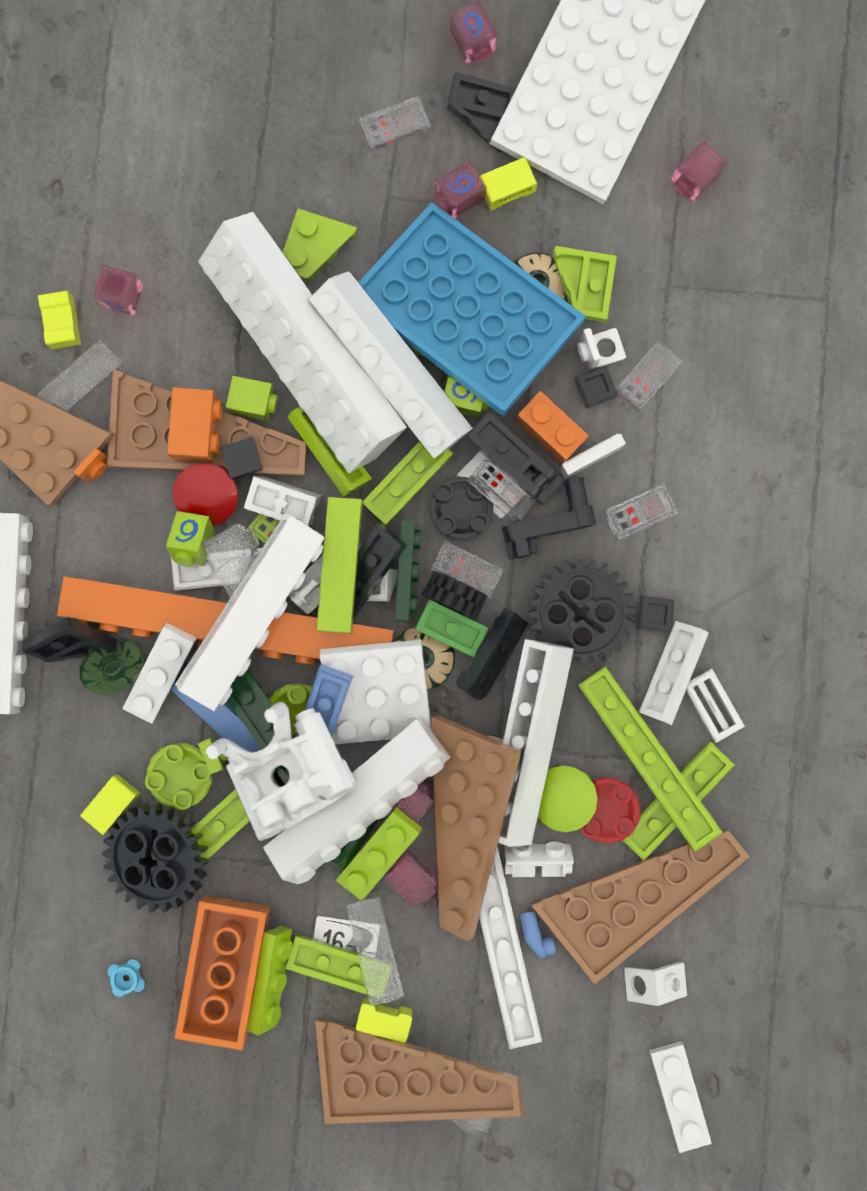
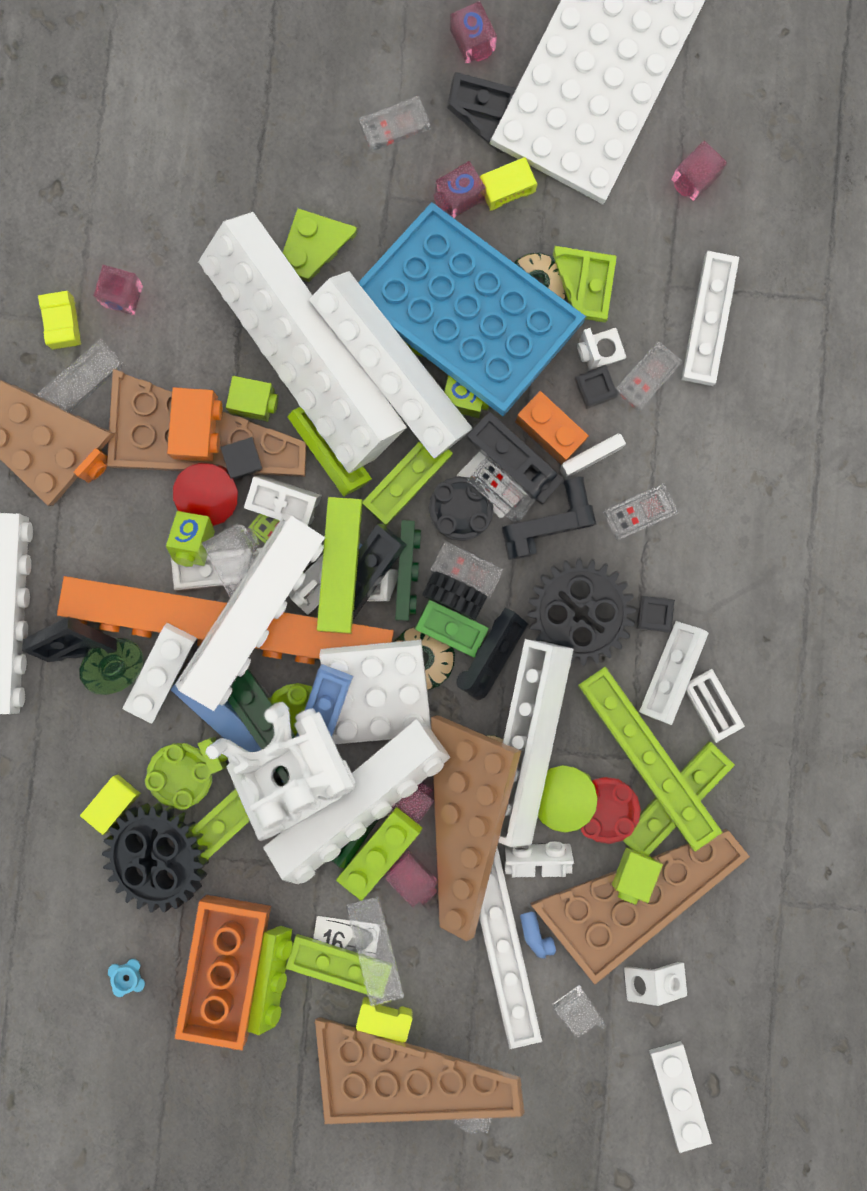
(578, 1012): none -> clear panel
(636, 876): none -> lime brick
(710, 318): none -> white plate

